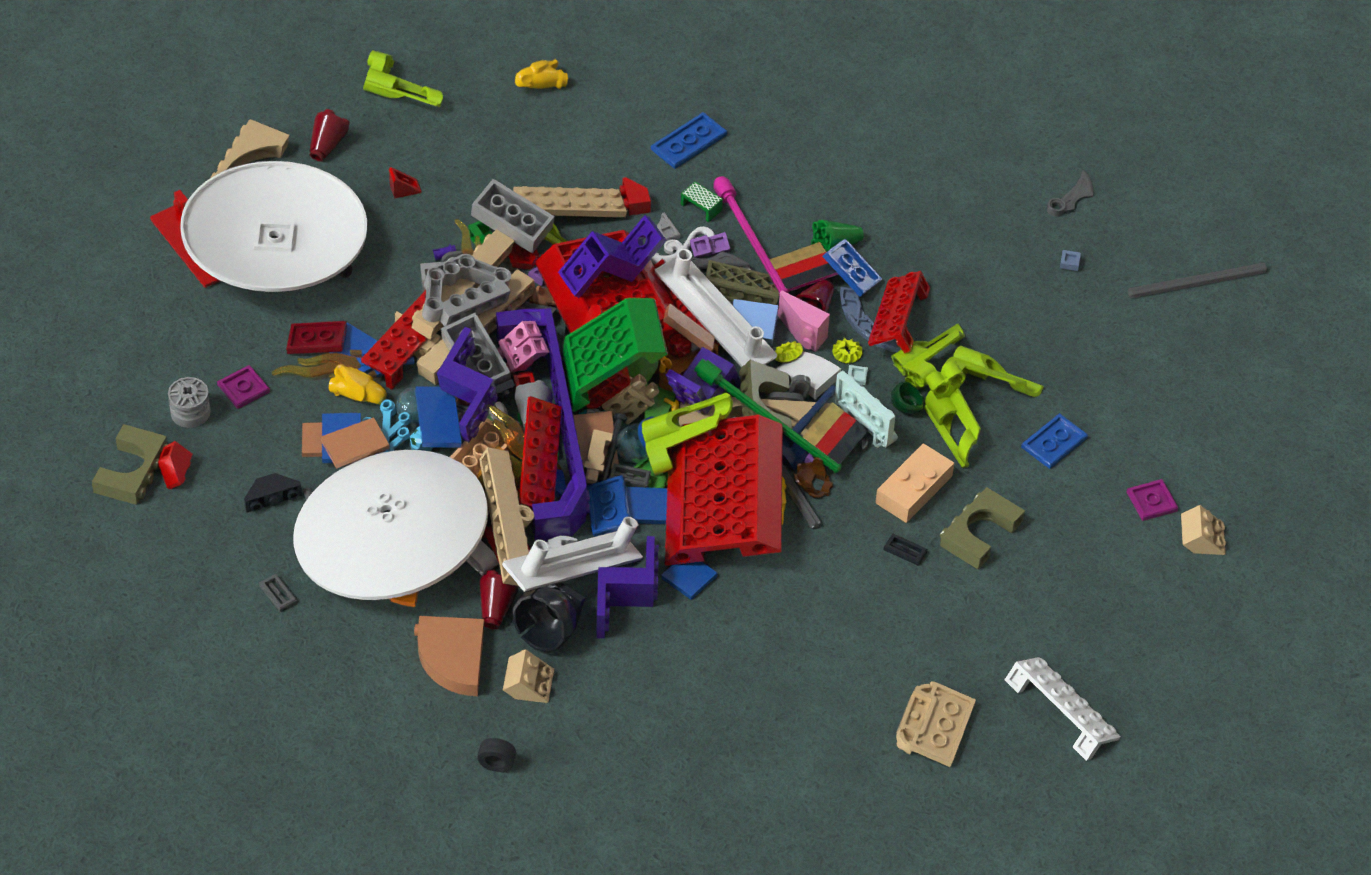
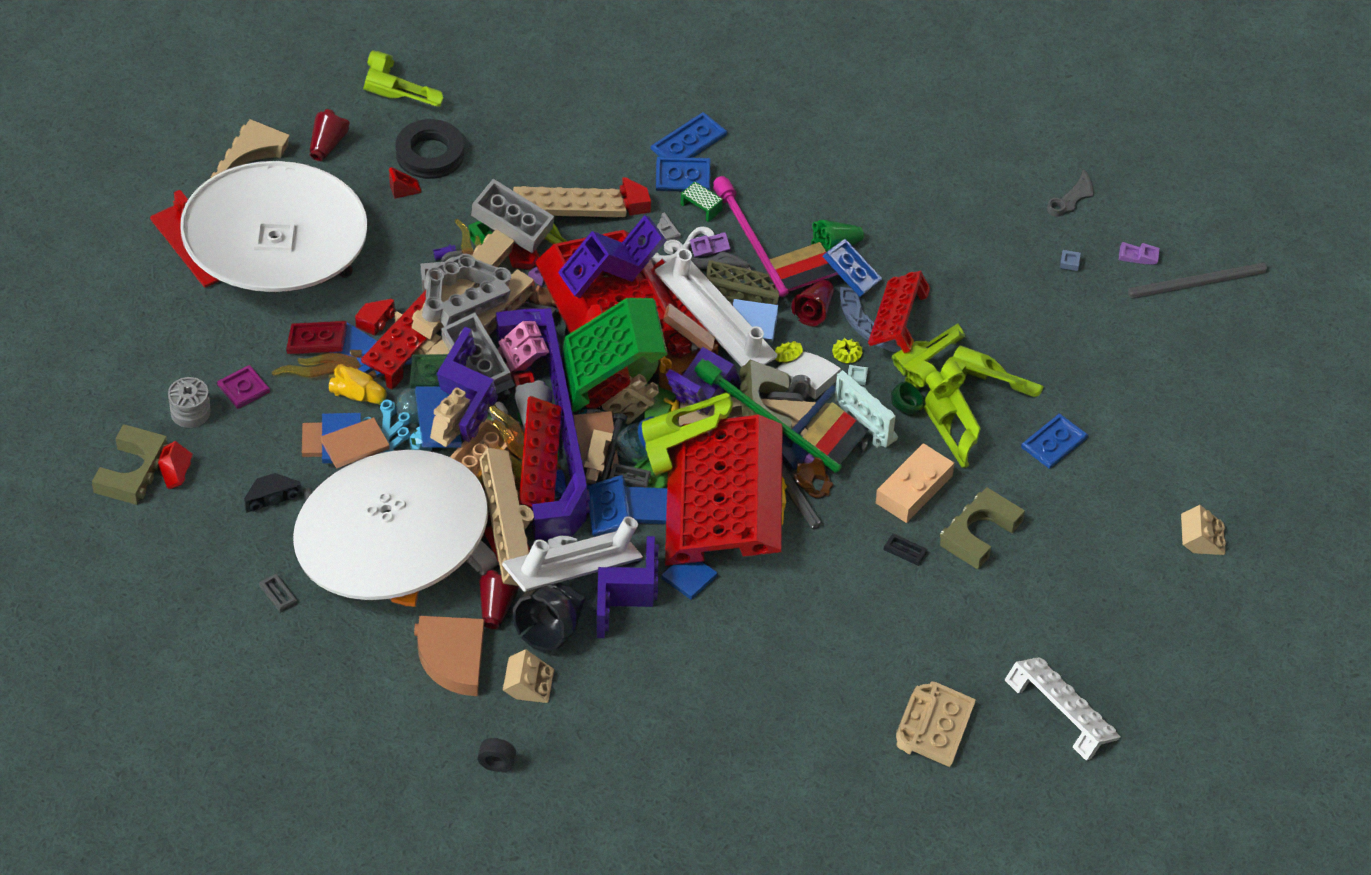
(374, 316): none -> red slope
(425, 369): none -> clear green tile
(430, 130): none -> black tyre
(448, 417): none -> tan hips
(541, 75): yellow animal -> none
(681, 172): none -> blue tile
(804, 321): bright pink slope -> none
(1144, 254): none -> medium lavender slope
(1152, 500): magenta tile -> none

